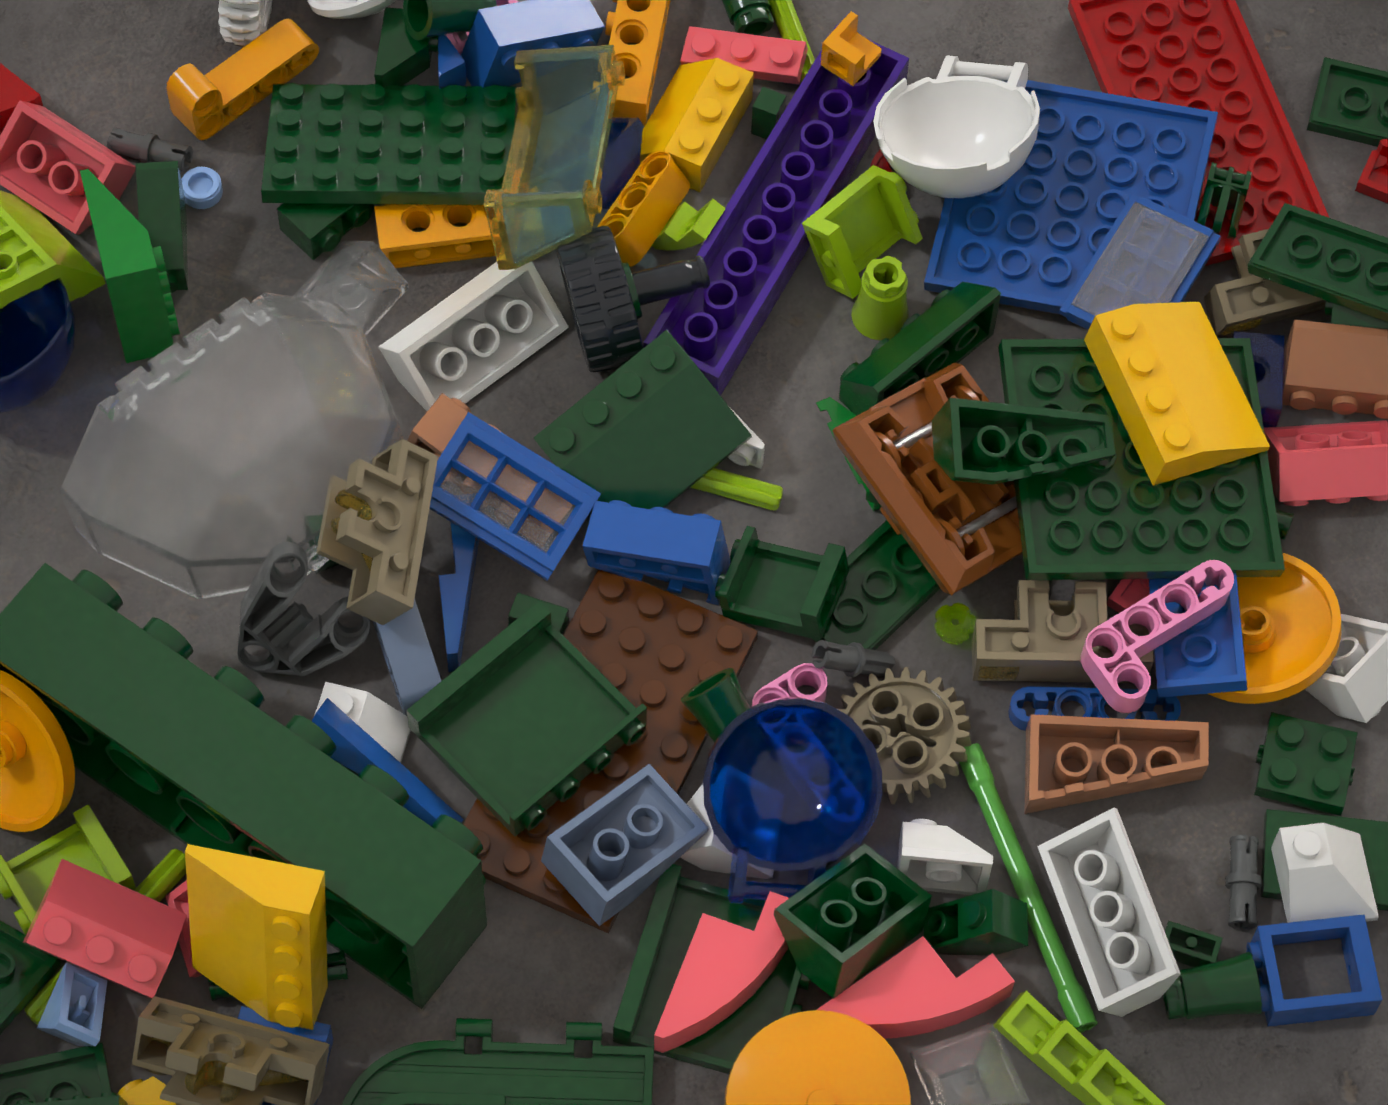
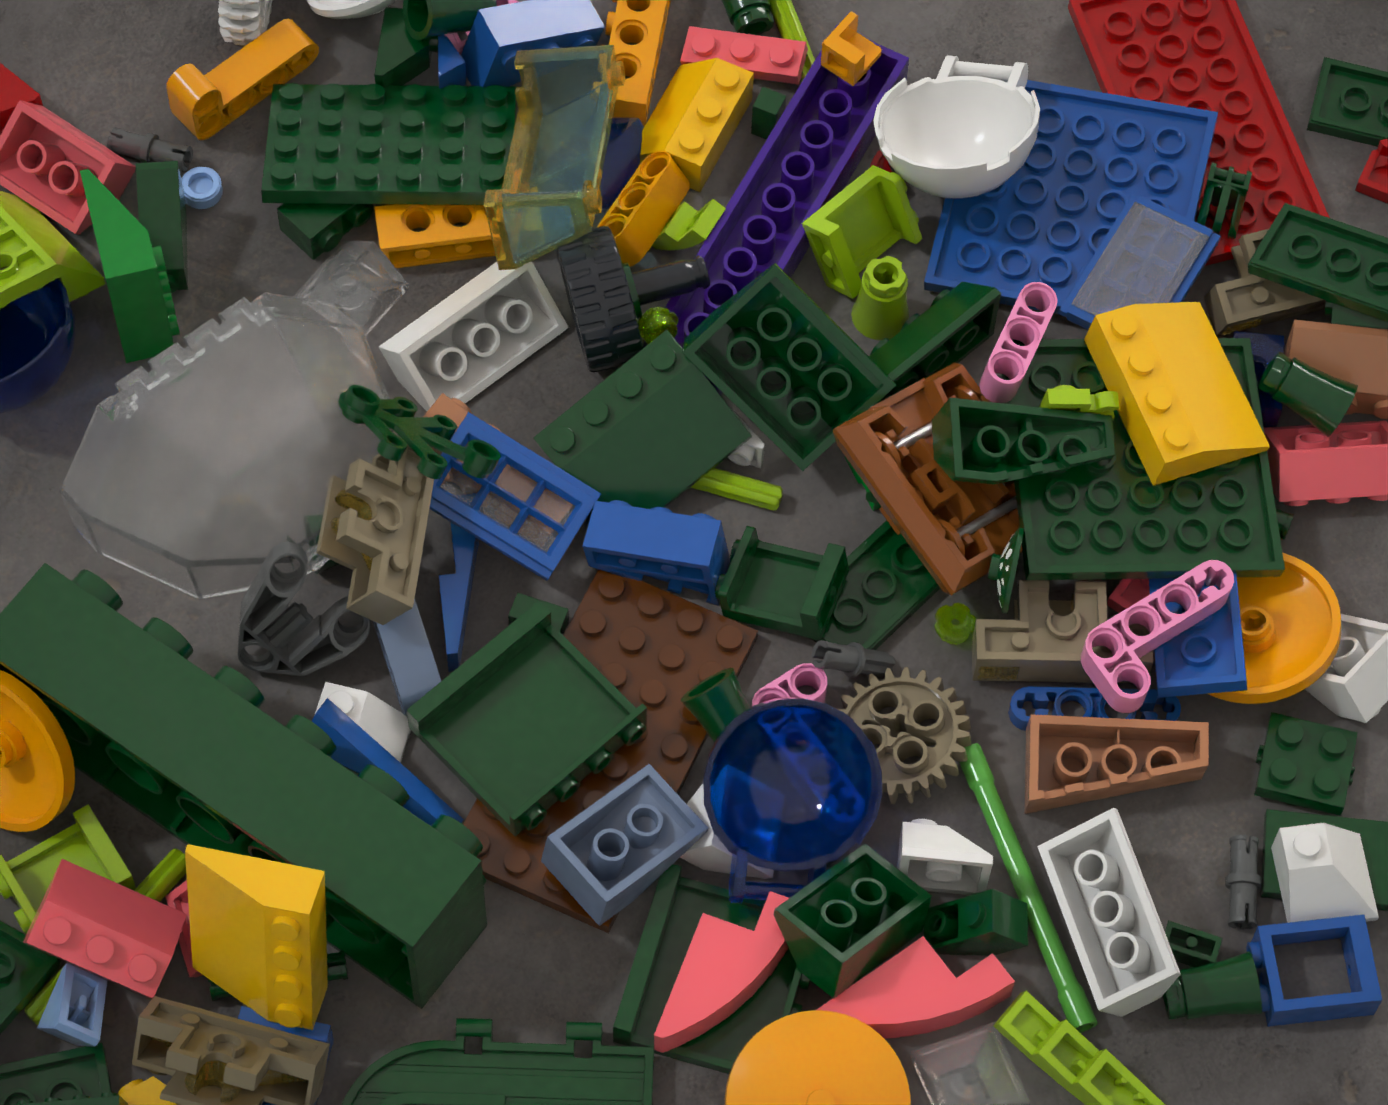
(419, 433): none -> dark green plant
(656, 321): none -> clear neon green plate
(786, 365): none -> dark green slope
(1004, 568): none -> dark green dish
(1023, 326): none -> bright pink beam
(1080, 400): none -> lime plate
(1308, 391): none -> dark green plant

